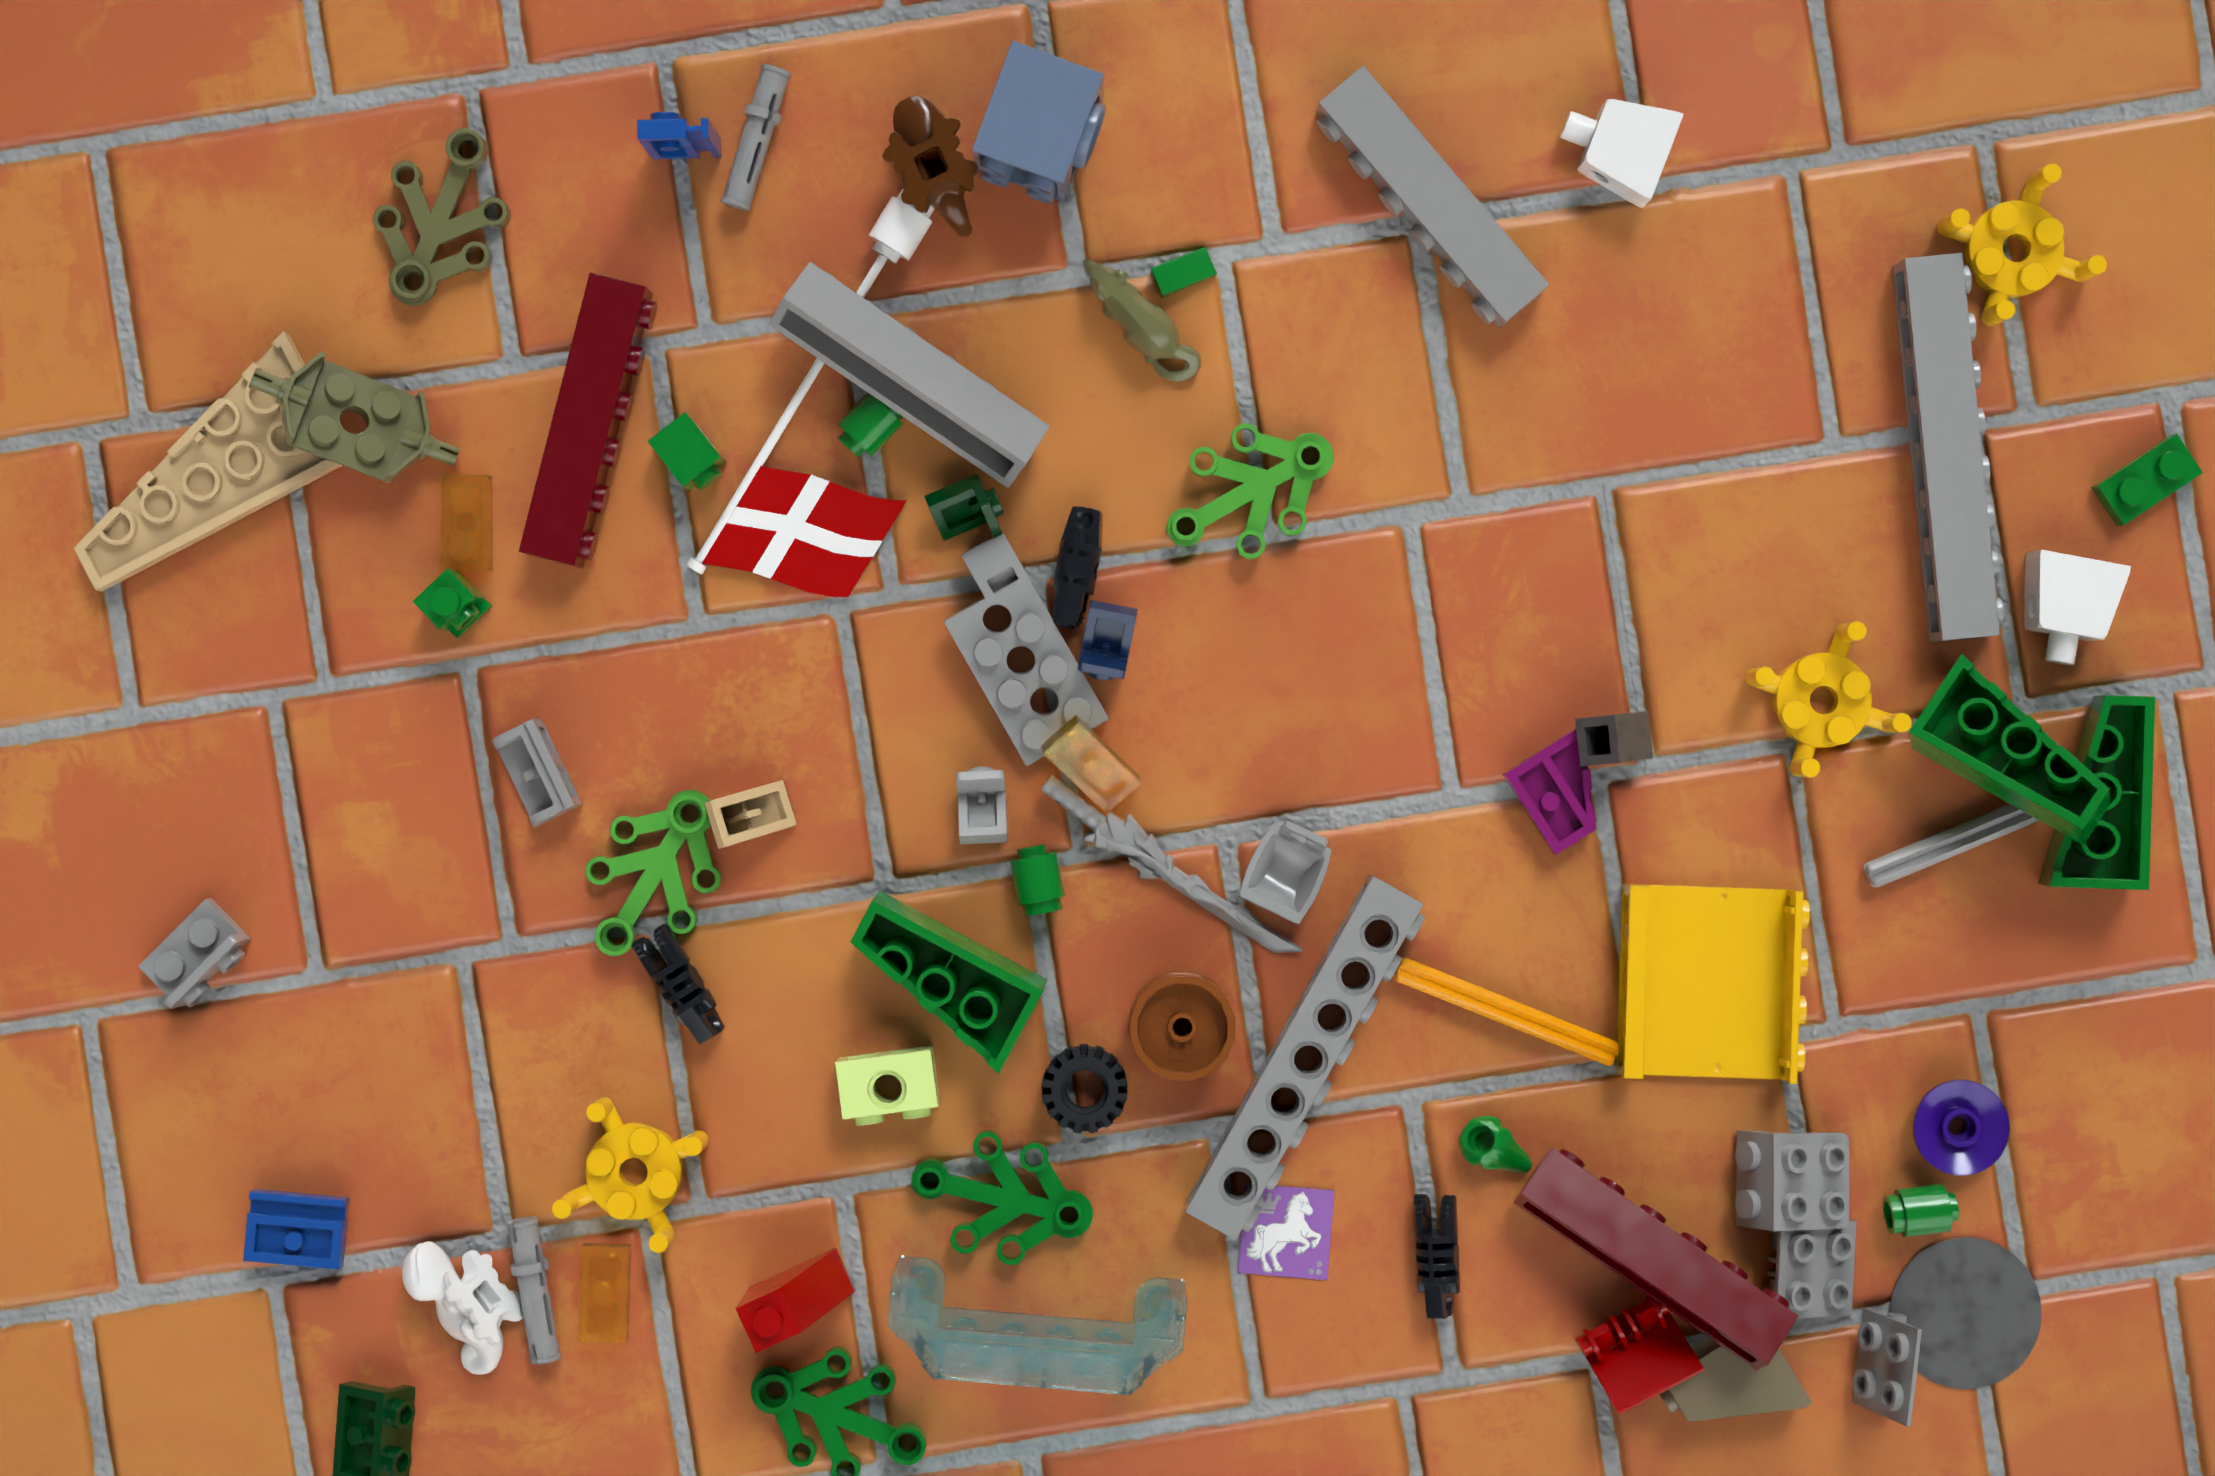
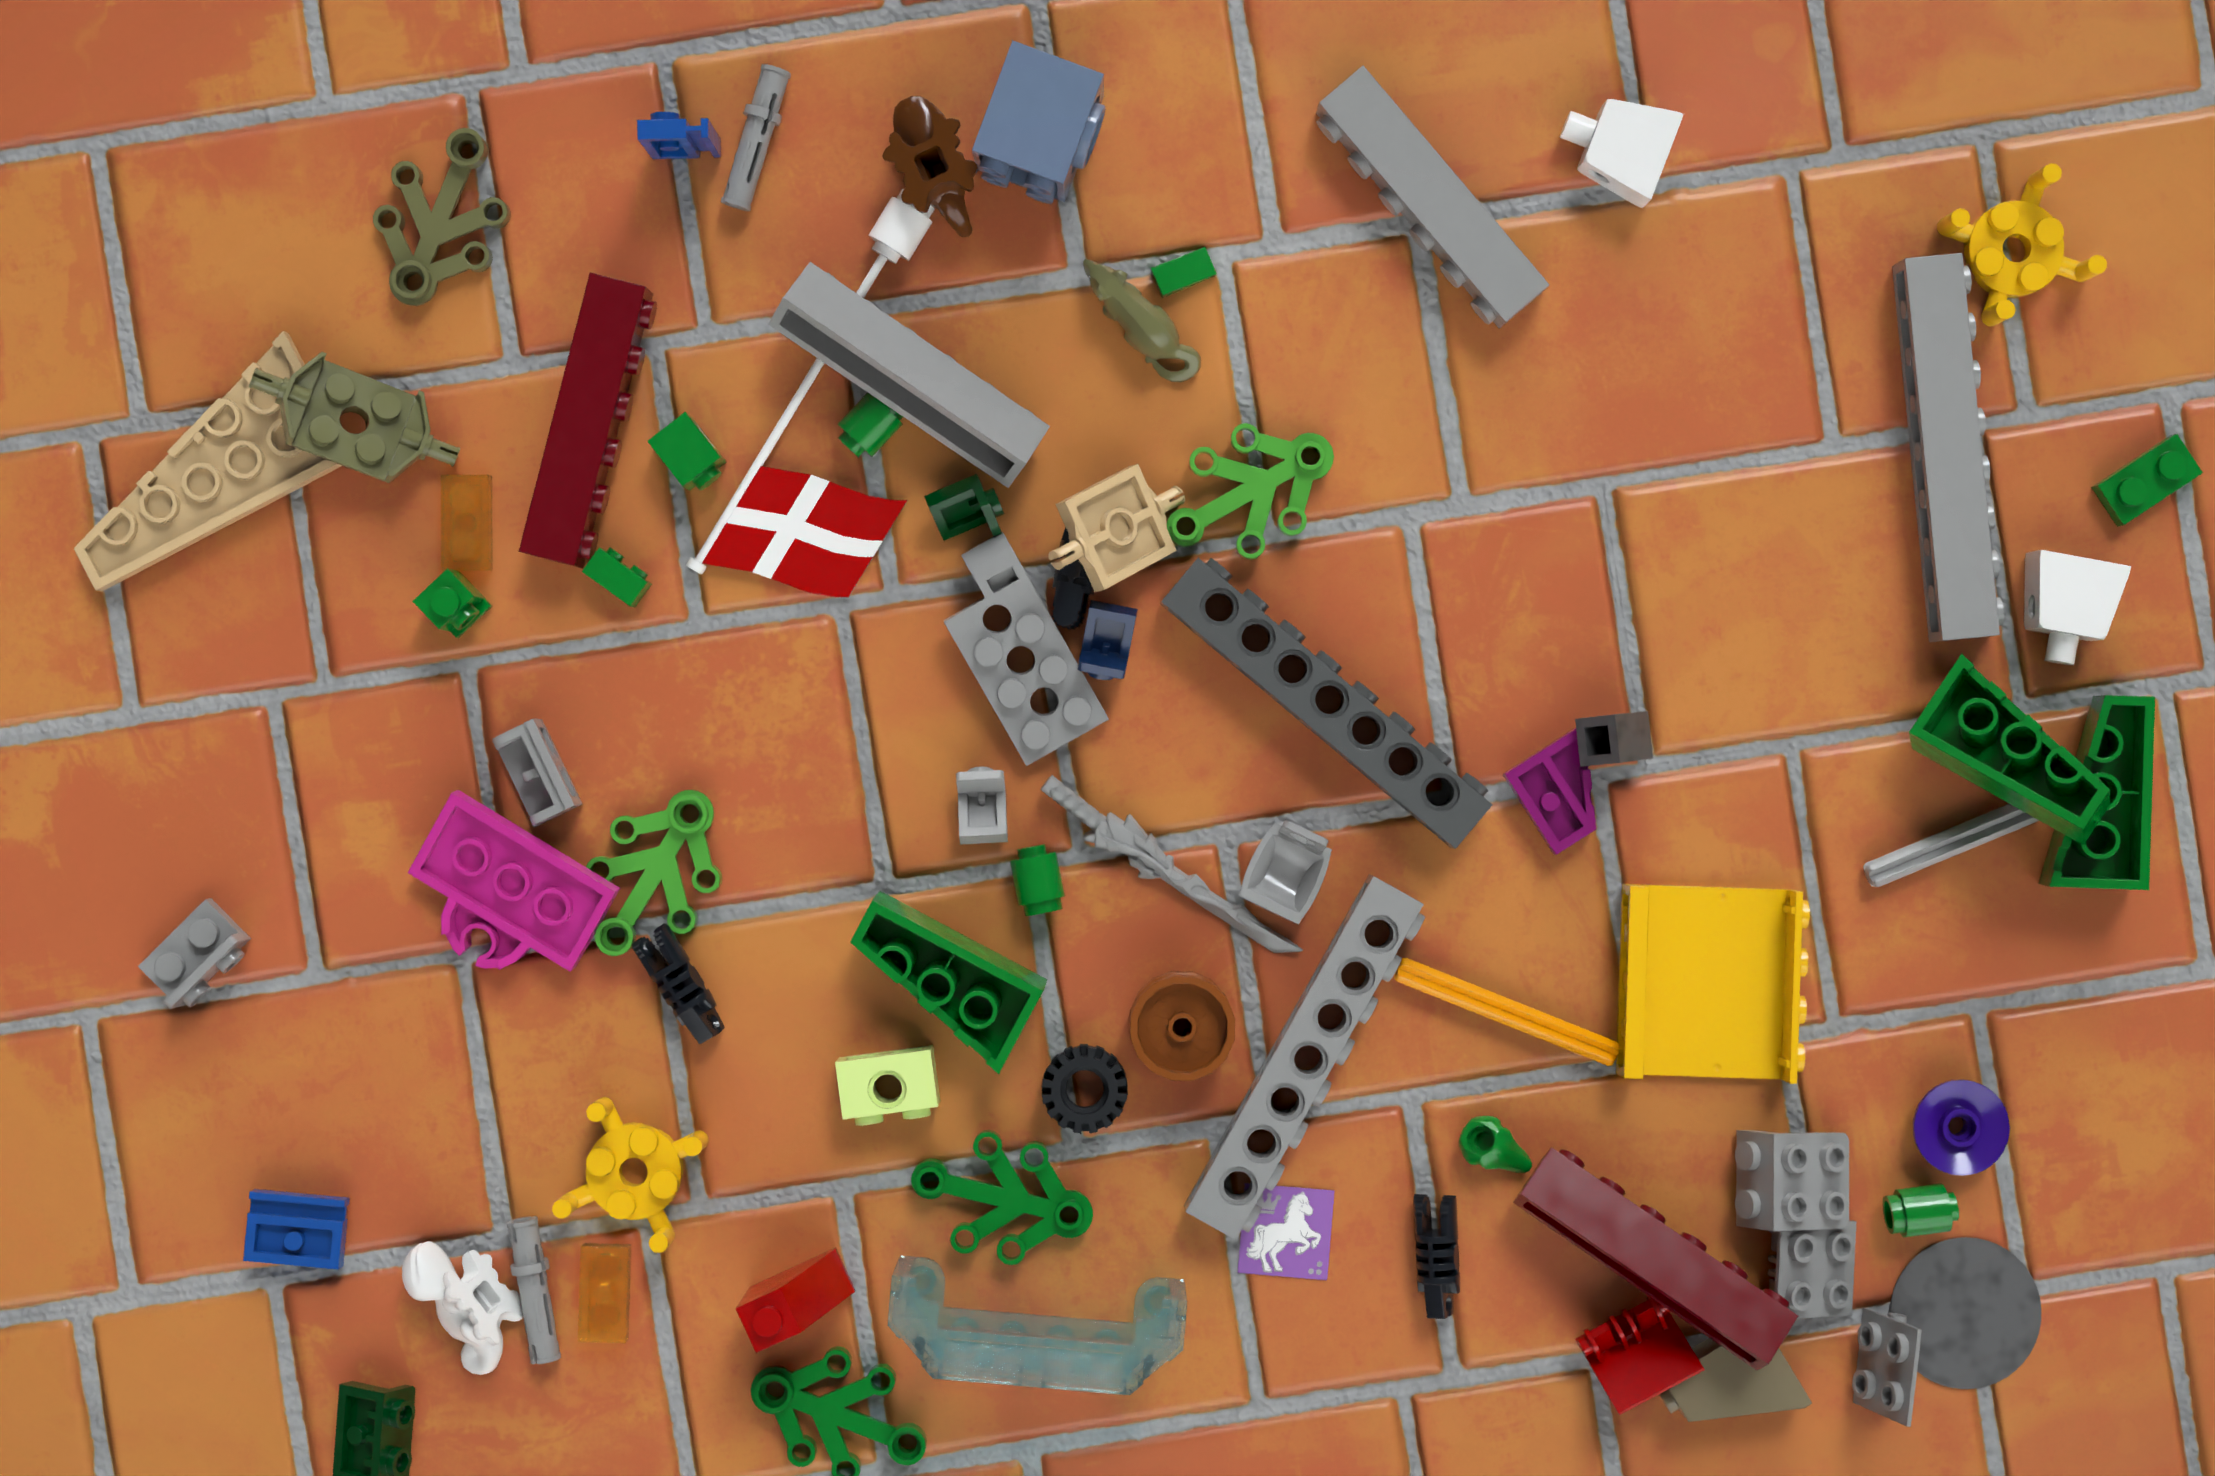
(509, 887): none -> dark pink plate
(616, 577): none -> green piece
(750, 814): tan slope -> none
(1091, 764): clear yellow plate -> none
(1116, 527): none -> tan plate
(1447, 821): none -> dark grey brick
(1851, 700): yellow plate -> none

